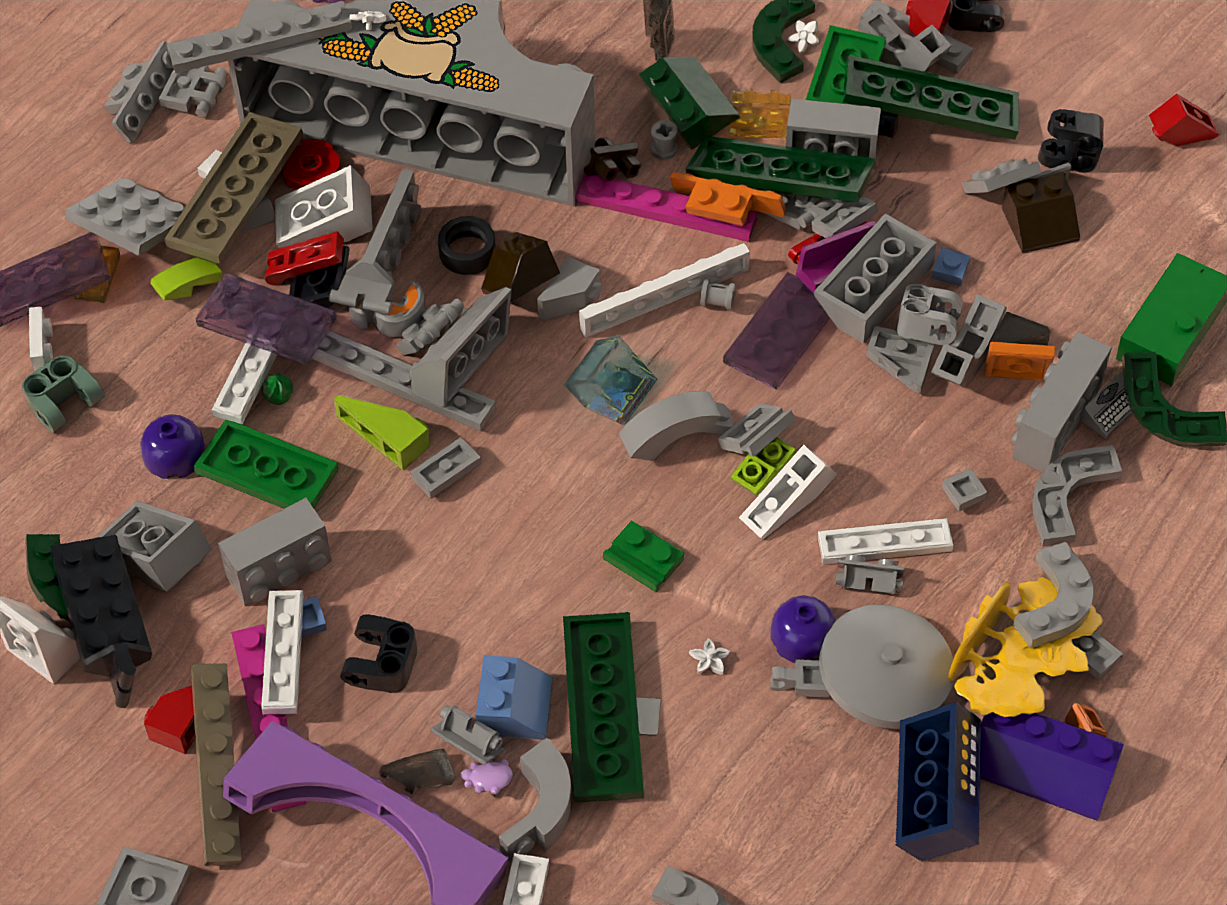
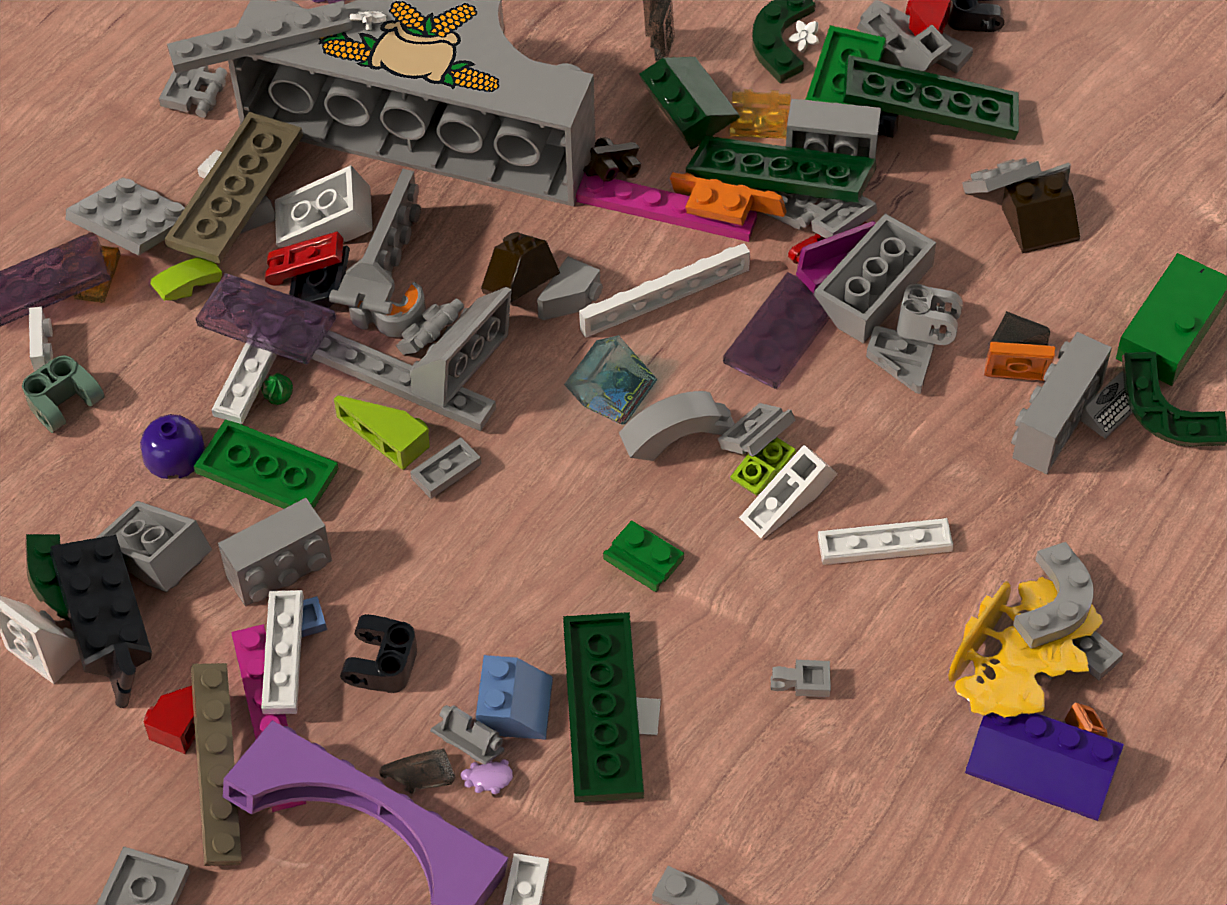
(139, 92): light grey bracket -> none
(310, 152): red plate -> none
(466, 227): black tyre -> none
(550, 777): light grey arch -> none
(664, 136): light grey bush -> none
(710, 657): white plant -> none
(717, 294): light grey bush -> none
(801, 627): dark purple cylinder -> none
(857, 571): light grey hinge -> none
(885, 665): light grey dish -> none
(939, 782): dark blue brick -> none
(951, 266): medium blue plate -> none
(964, 490): light grey plate -> none
(969, 350): light grey arch -> none
(1060, 480): light grey plate -> none
(1076, 142): black piece -> none
(1182, 122): red slope -> none

